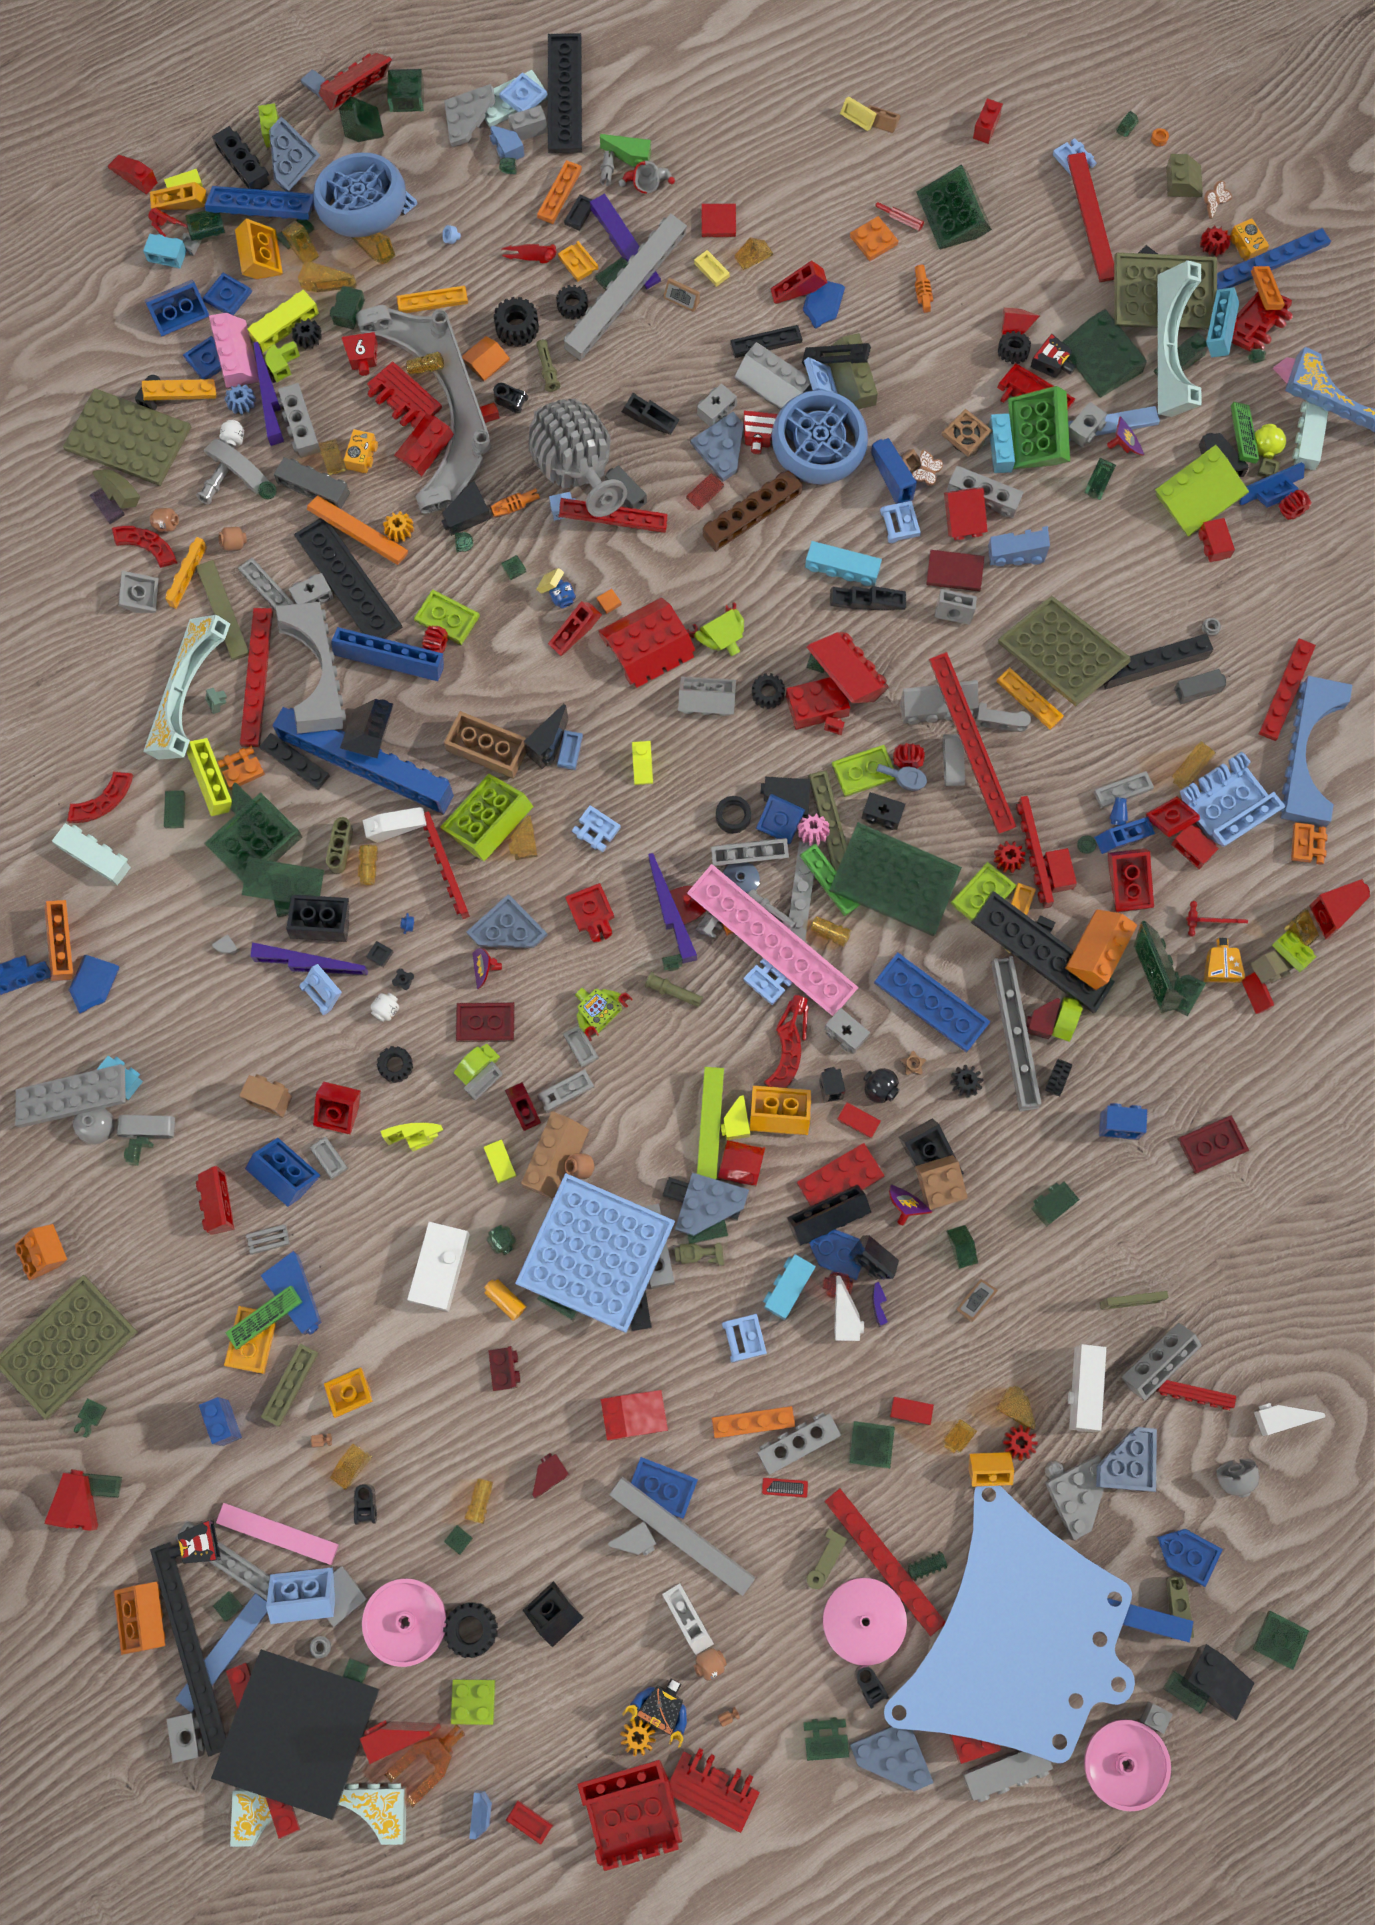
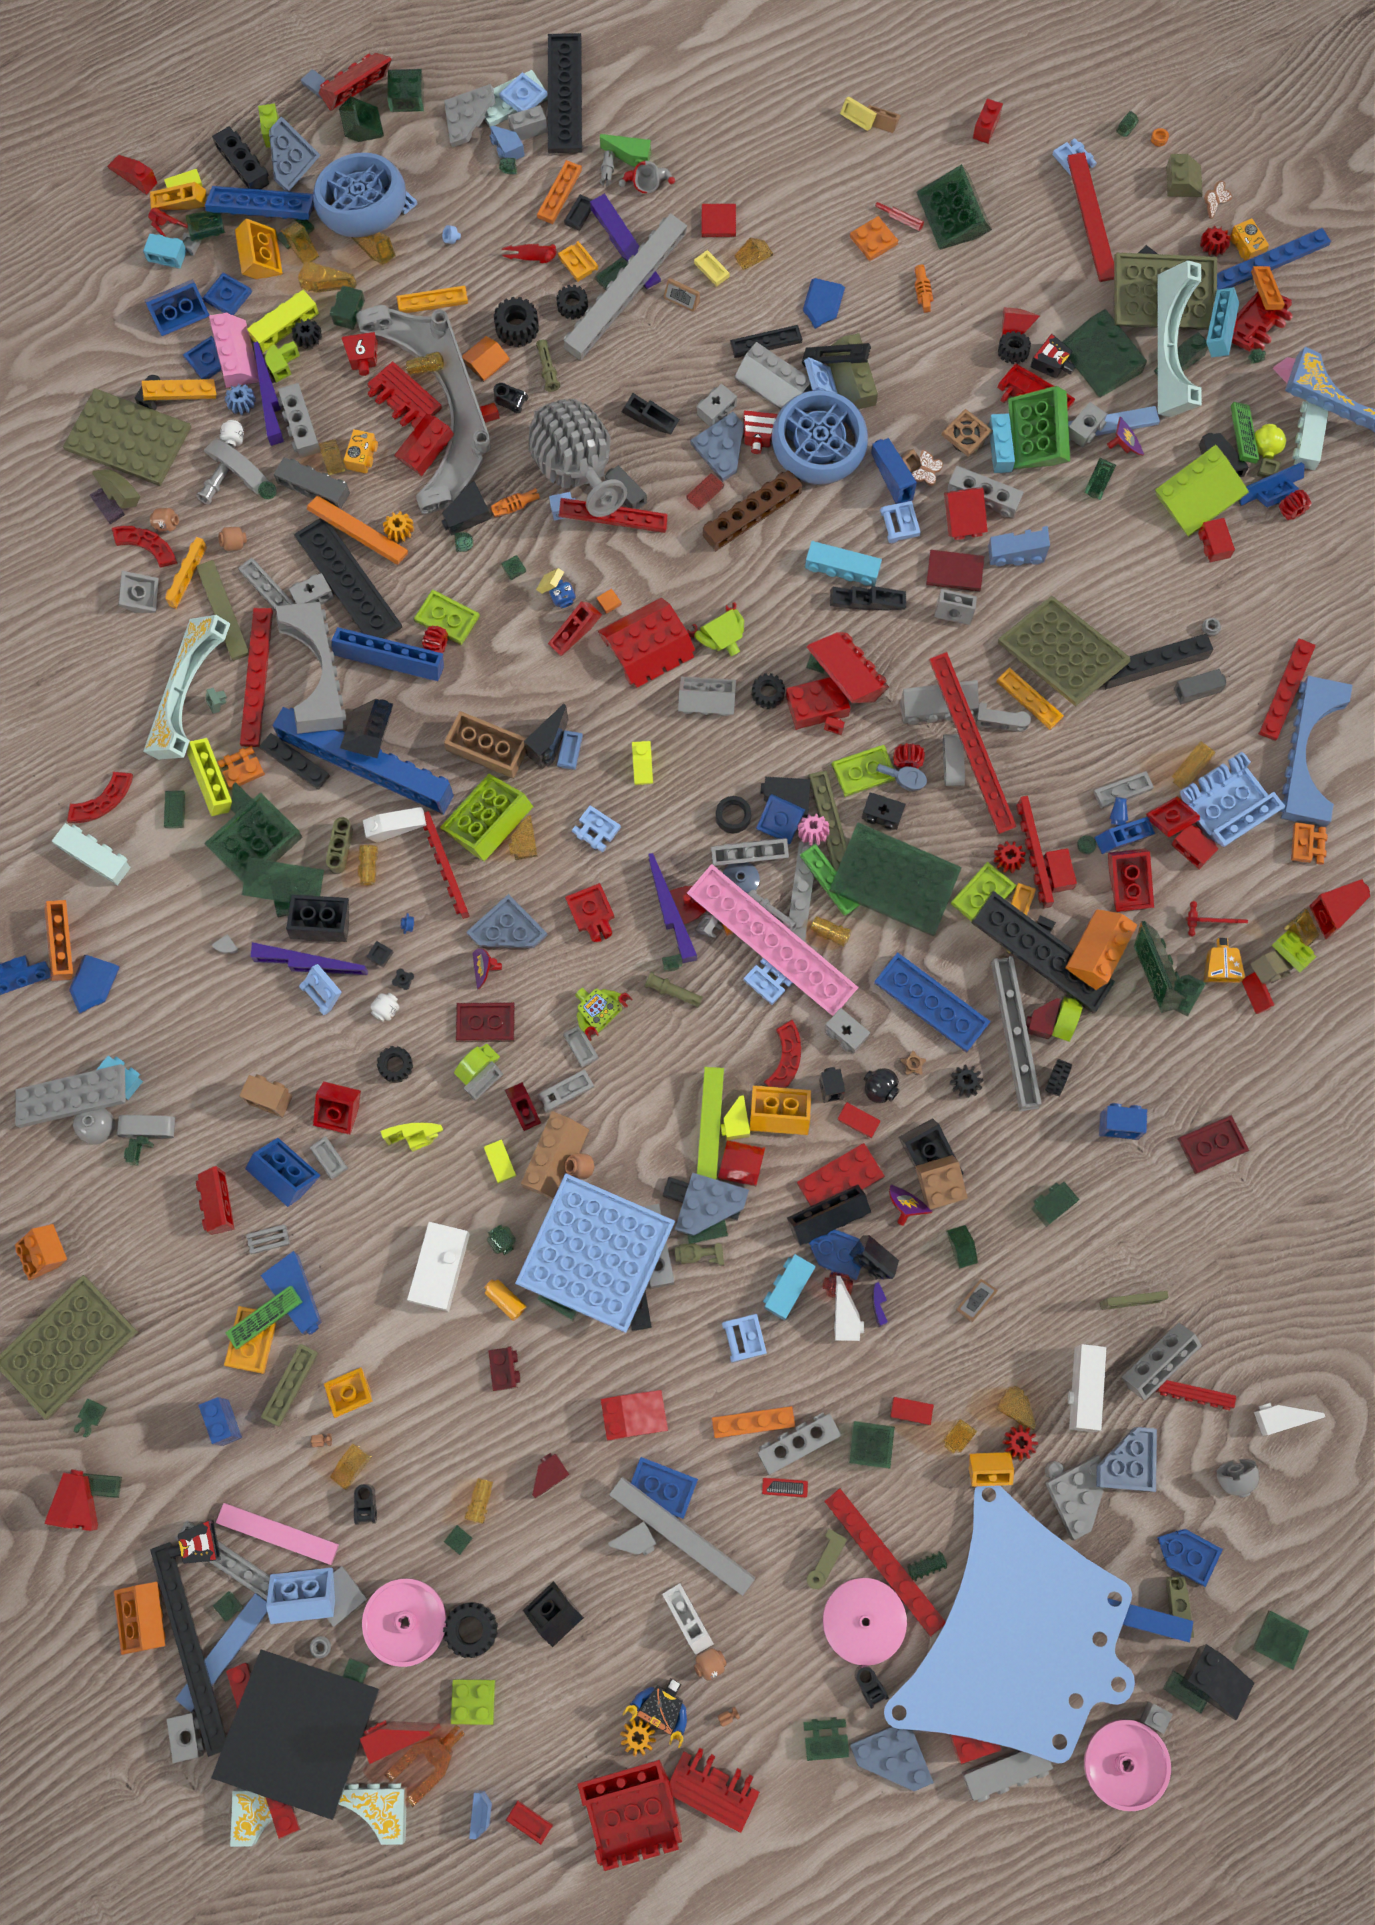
(797, 1006): red plant -> none
(801, 282): red slope -> none

